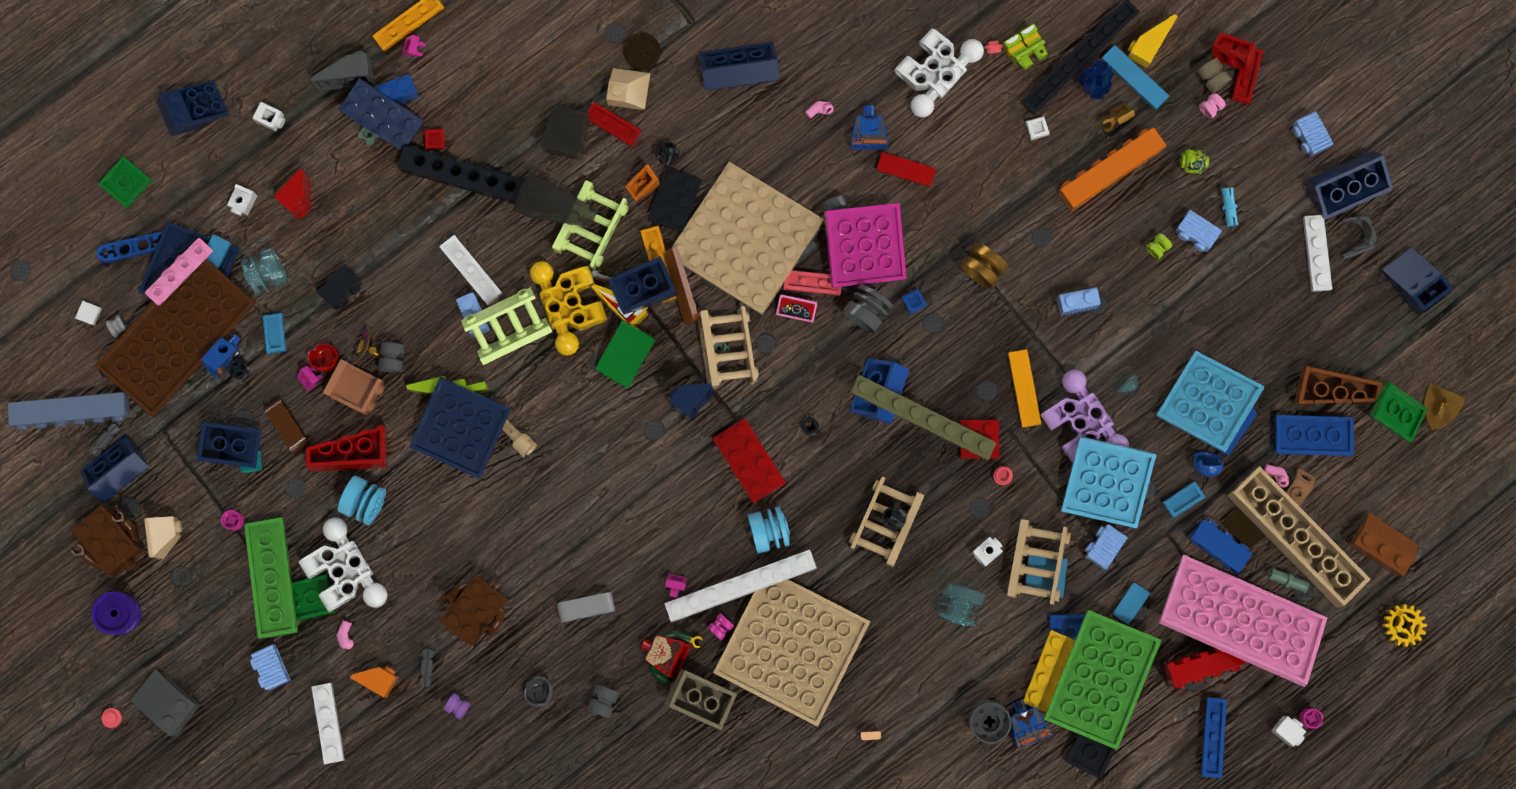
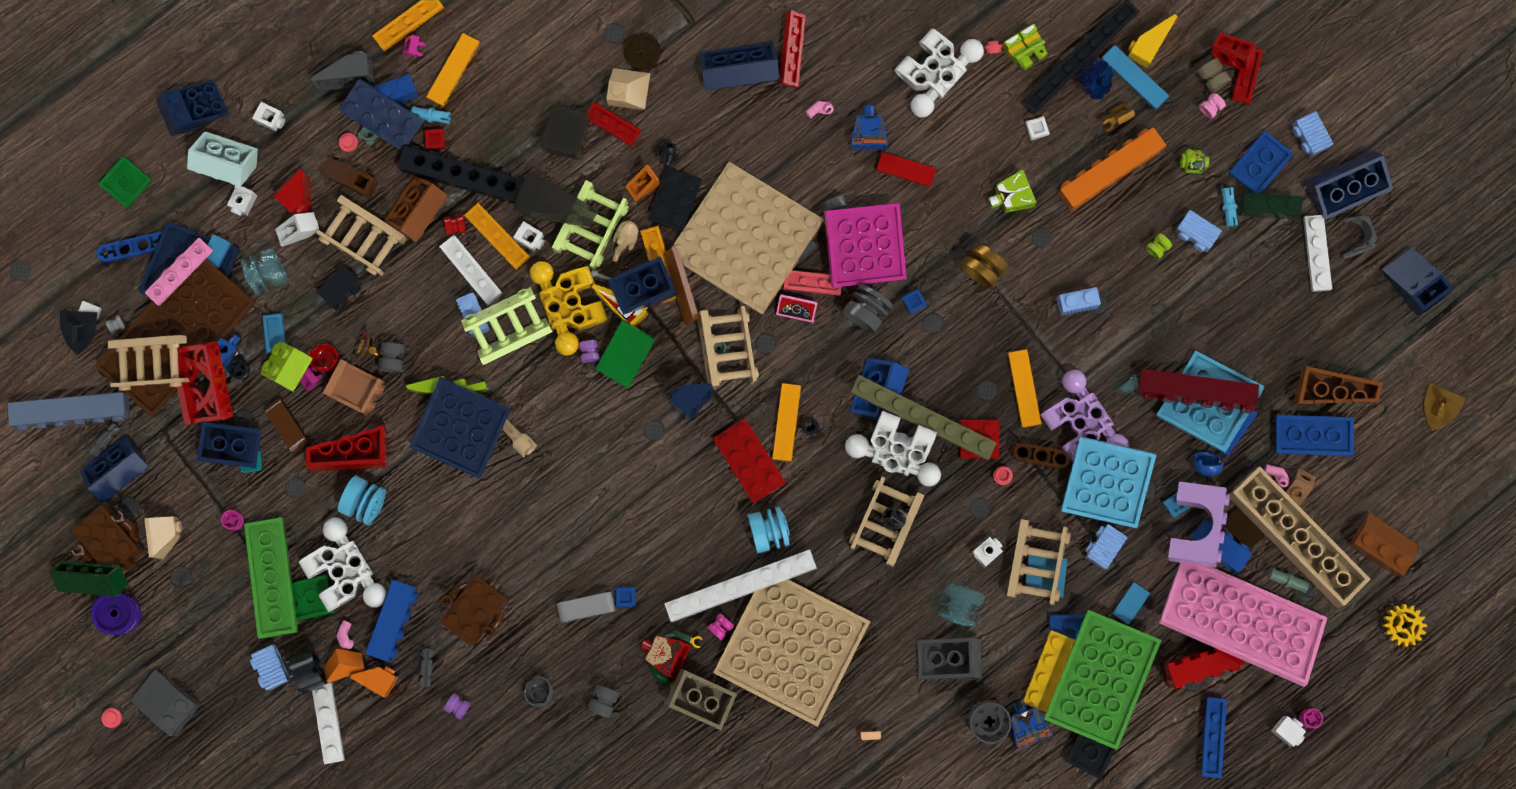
(78, 329): none -> black shield
(88, 578): none -> dark green brick
(155, 345): none -> tan fence
(217, 393): none -> red fence
(222, 158): none -> light aqua brick
(286, 365): none -> lime brick
(297, 228): none -> white slope
(306, 672): none -> black brick
(343, 664): none -> orange slope
(348, 142): none -> coral plate
(349, 177): none -> reddish brown slope
(362, 217): none -> tan fence
(392, 620): none -> blue brick
(416, 208): none -> dark orange slope
(432, 114): none -> medium azure pin
(453, 69): none -> light orange tile
(457, 224): none -> red wheel
(497, 236): none -> light orange tile
(525, 232): none -> white brick
(589, 351): none -> medium lavender wheel
(625, 235): none -> tan piece
(626, 597): none -> blue tile
(675, 583): dark pink tile -> none
(786, 422): none -> light orange tile
(792, 49): none -> red plate
(885, 449): none -> white connector
(949, 658): none -> dark grey slope
(1013, 194): none -> lime torso
(1050, 455): none -> reddish brown beam
(1199, 390): none -> dark red brick
(1203, 551): none -> lavender arch
(1261, 163): none -> blue tile
(1270, 206): none -> clear green brick
(1398, 412): green tile -> none

